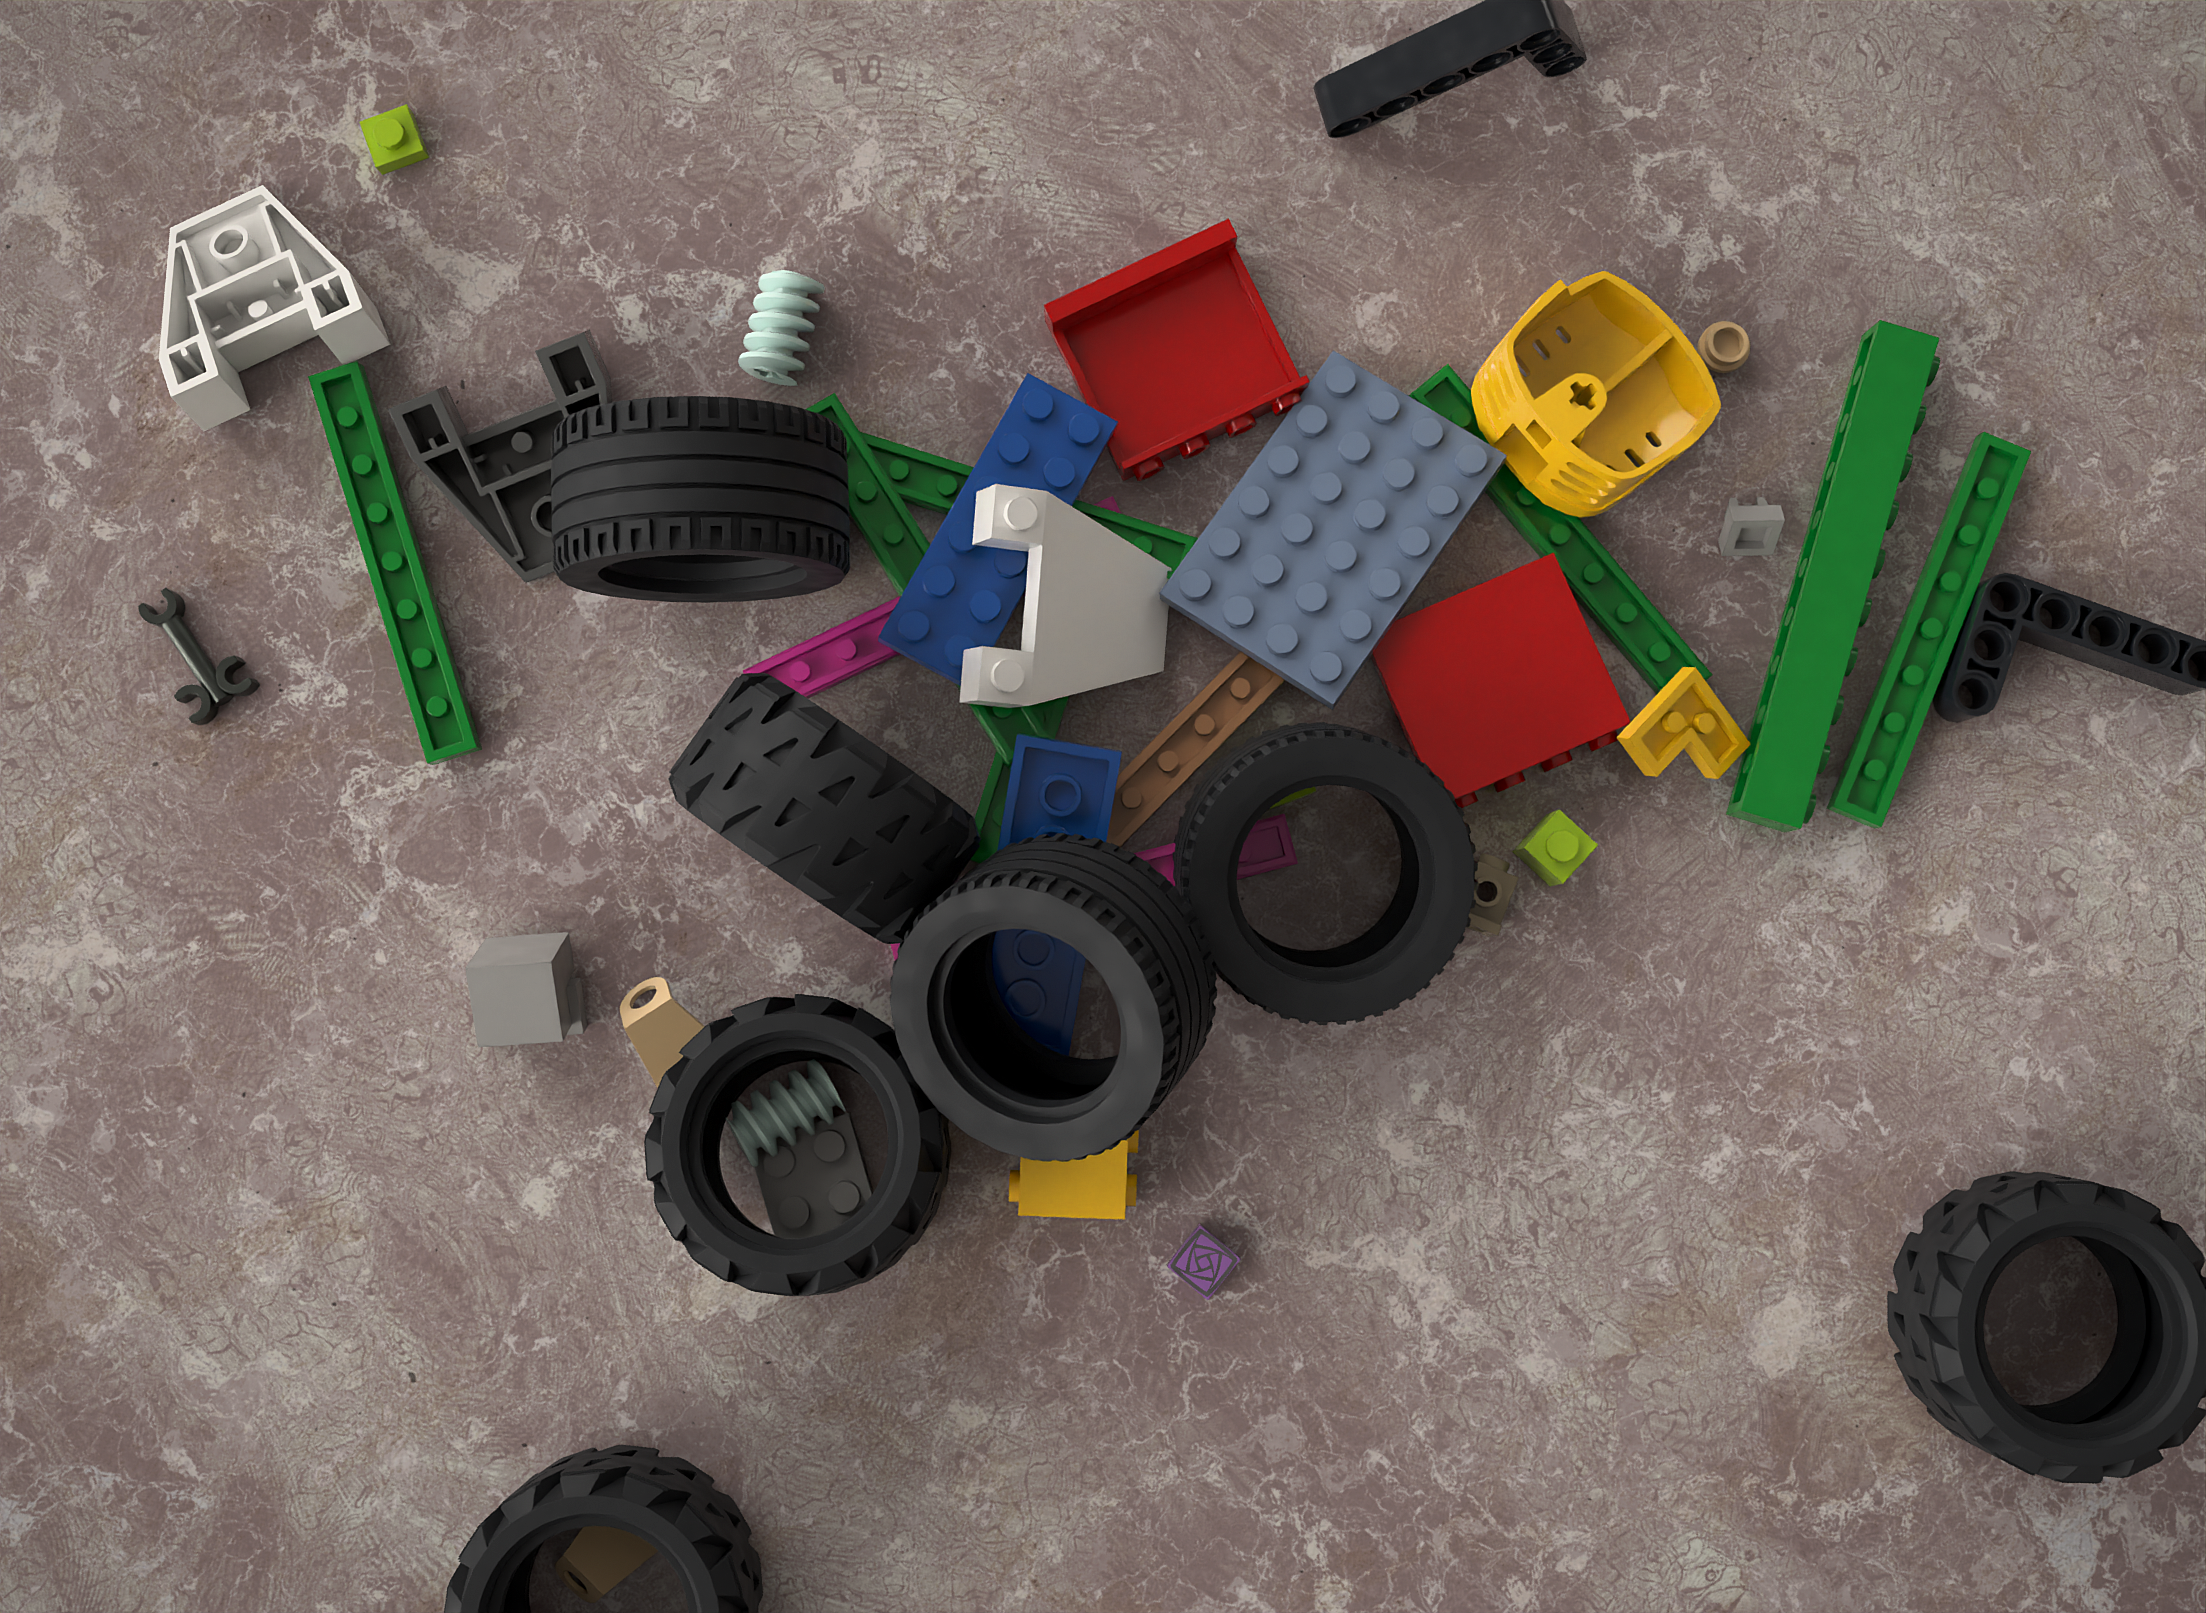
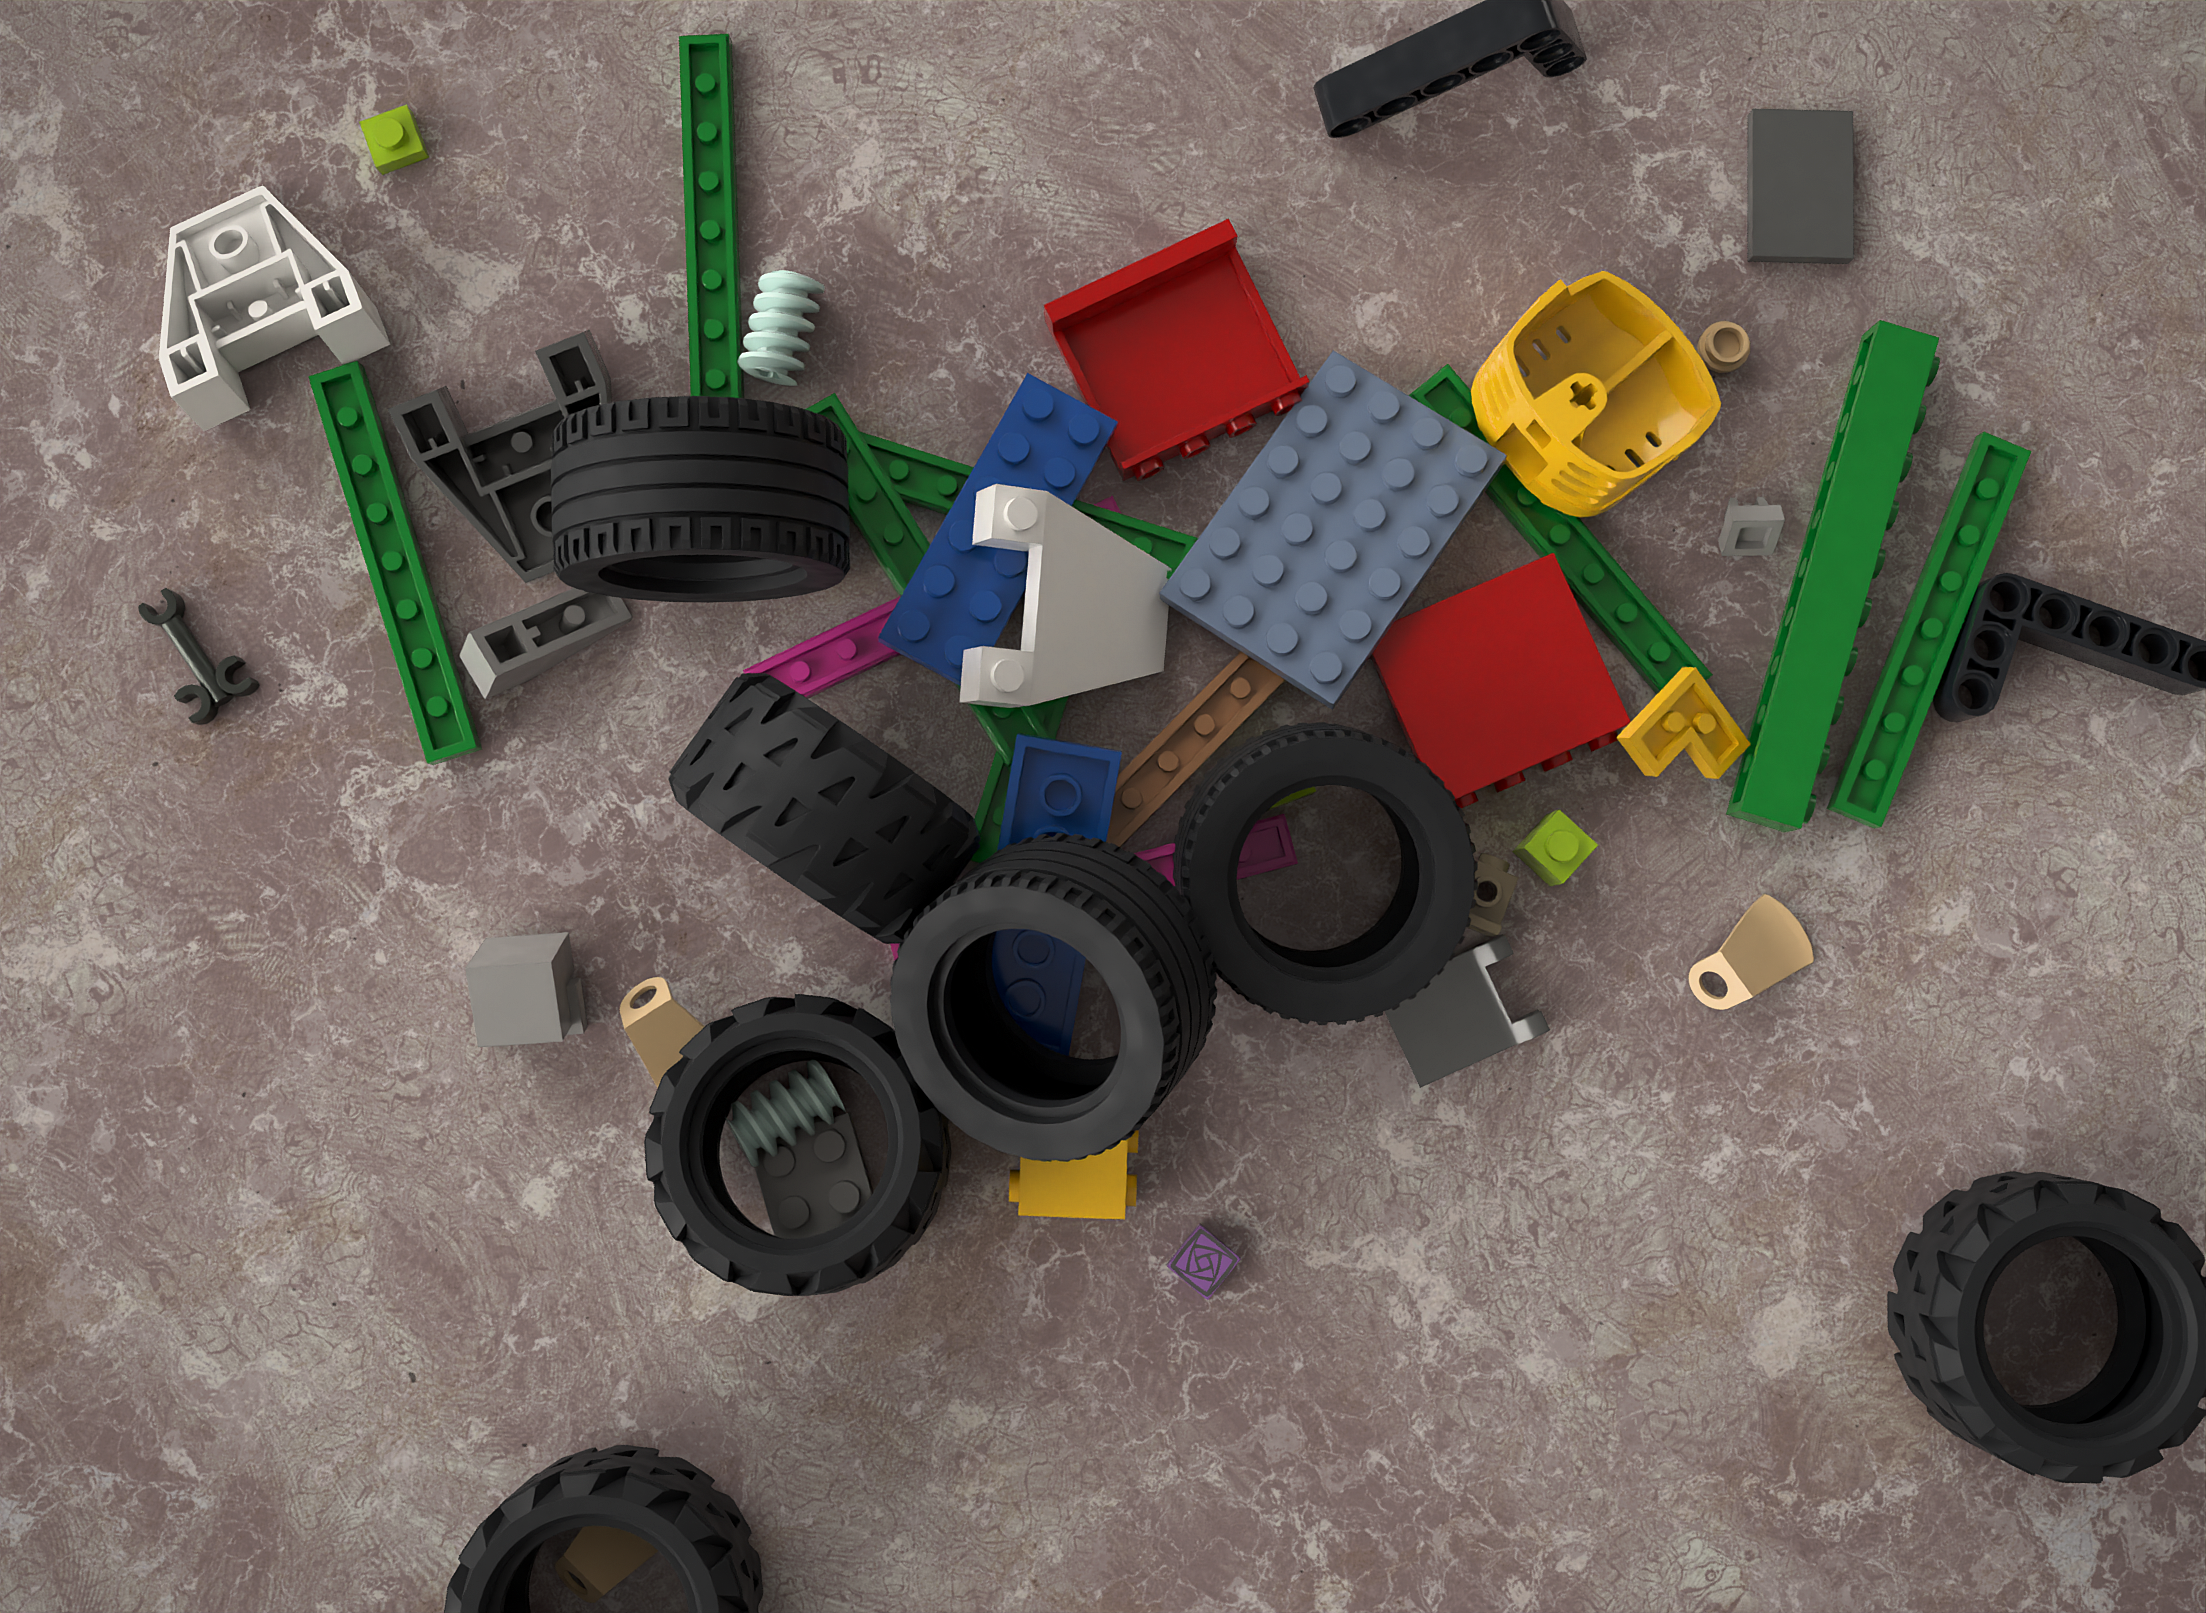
(539, 638): none -> light grey slope
(711, 215): none -> green tile
(1460, 1017): none -> dark grey flag
(1756, 955): none -> tan piece
(1800, 186): none -> dark grey tile

